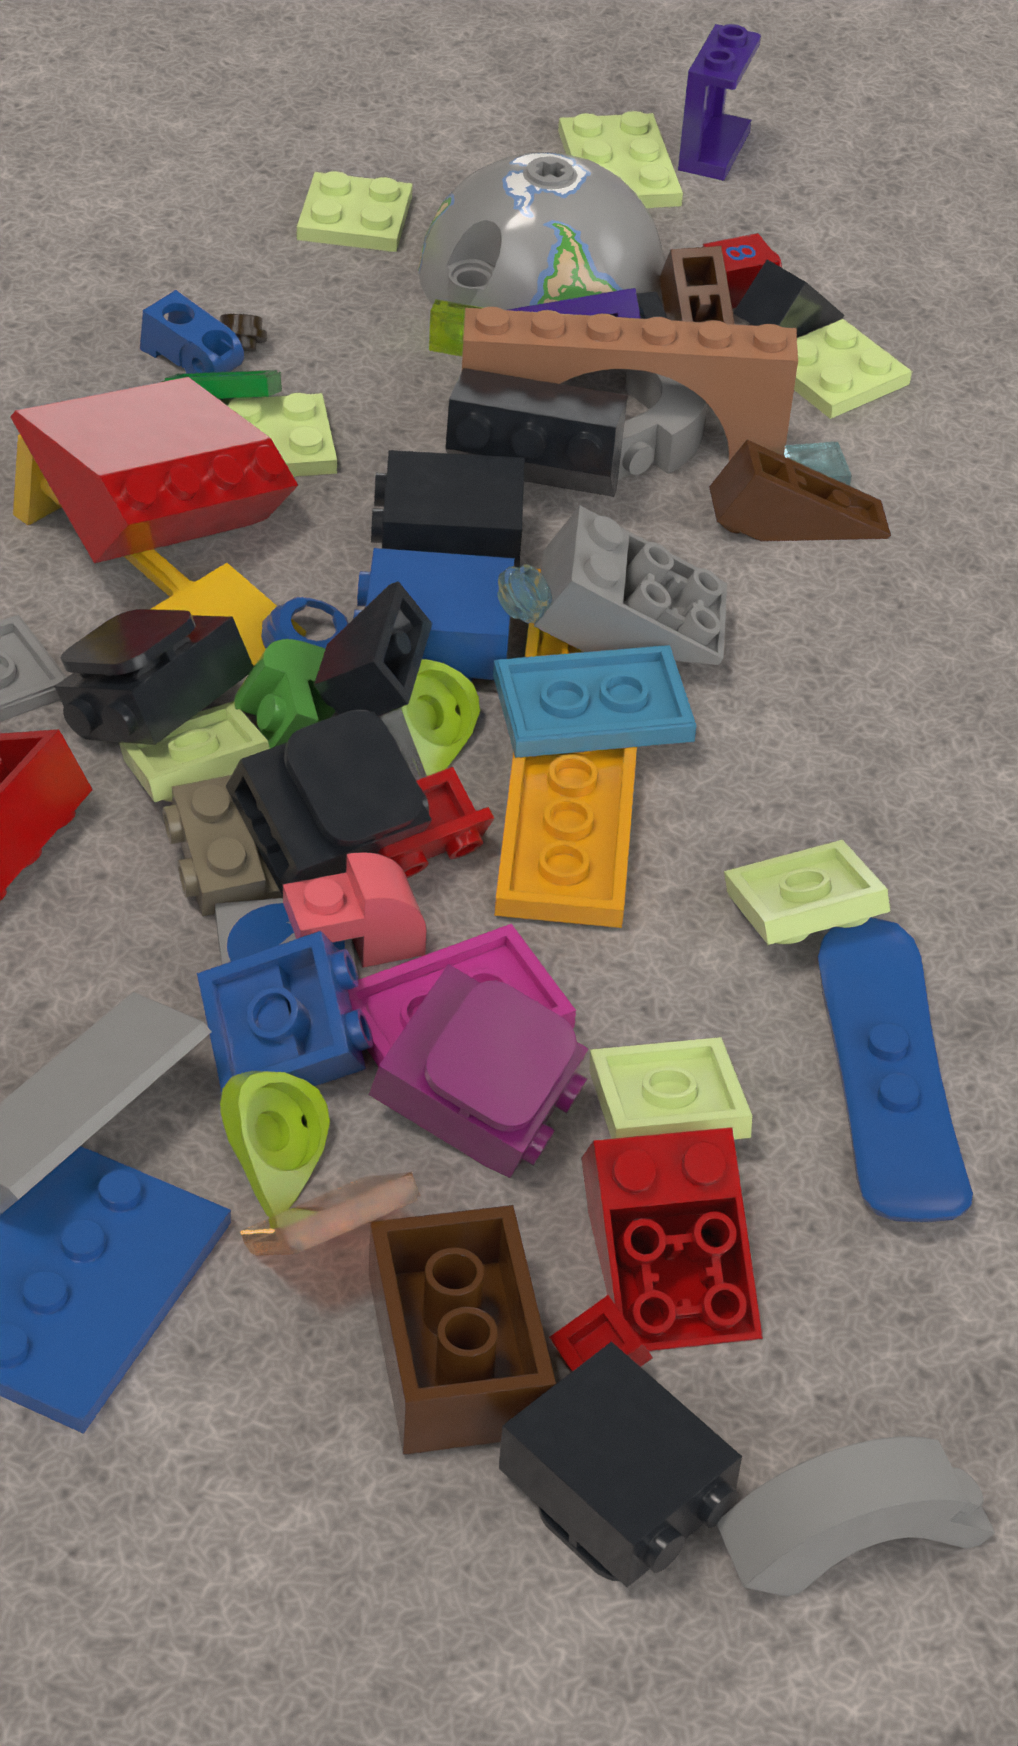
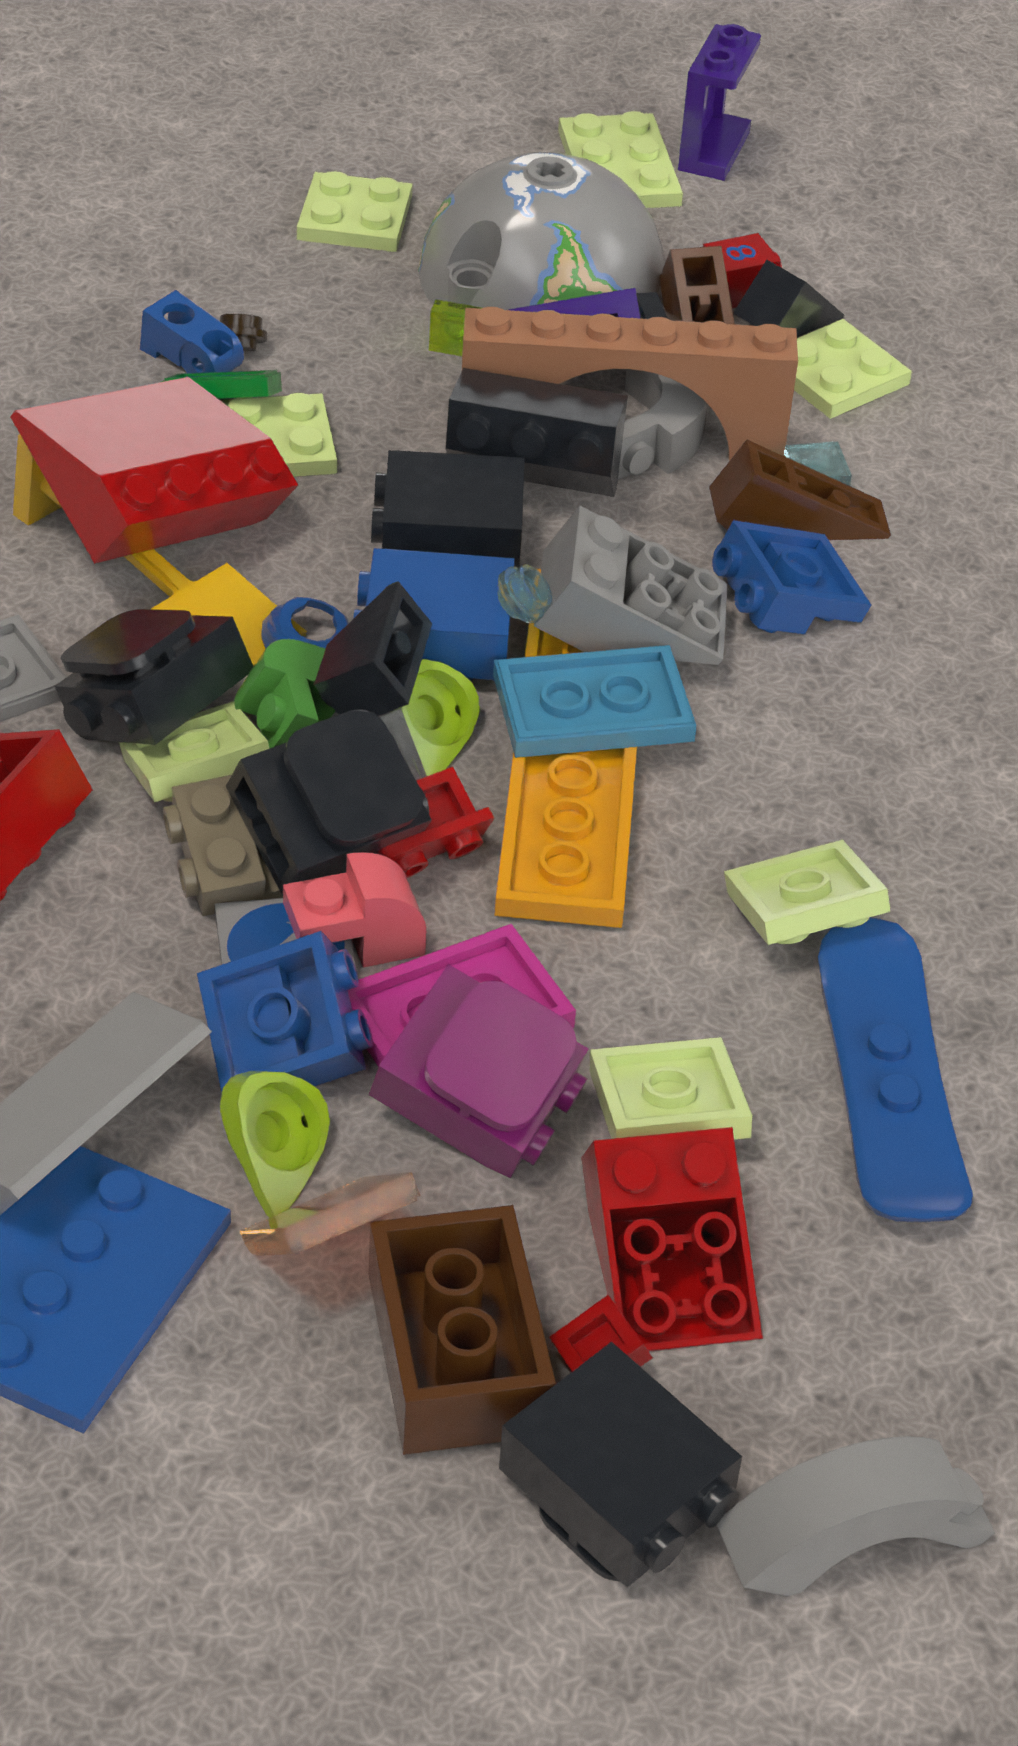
(787, 577): none -> blue plate

